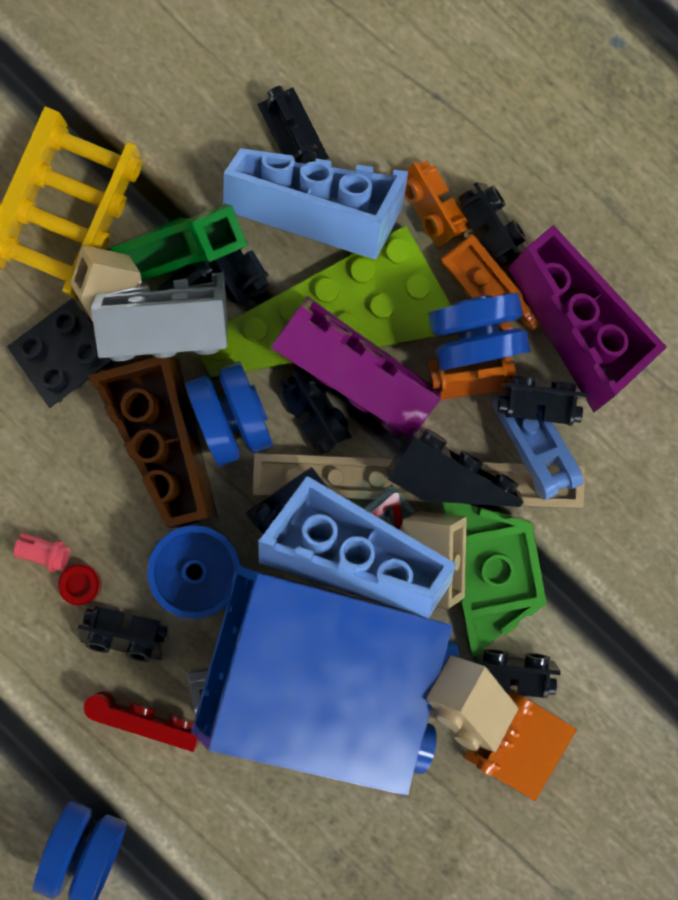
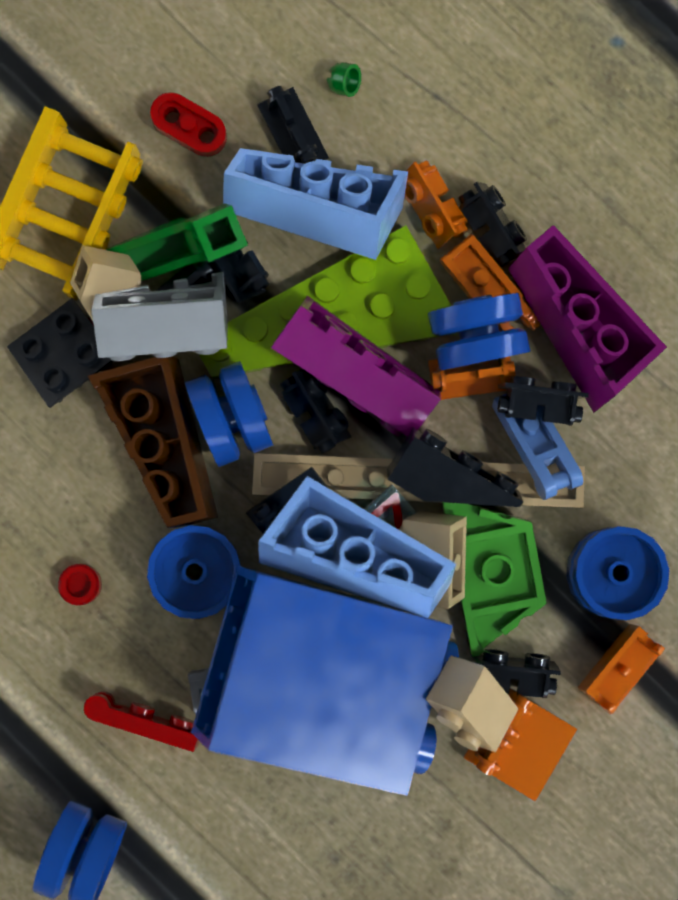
(42, 551): coral pin -> none
(137, 641): black hinge -> none
(190, 126): none -> red plate
(345, 79): none -> green hinge
(621, 668): none -> orange hinge
(627, 596): none -> blue wheel

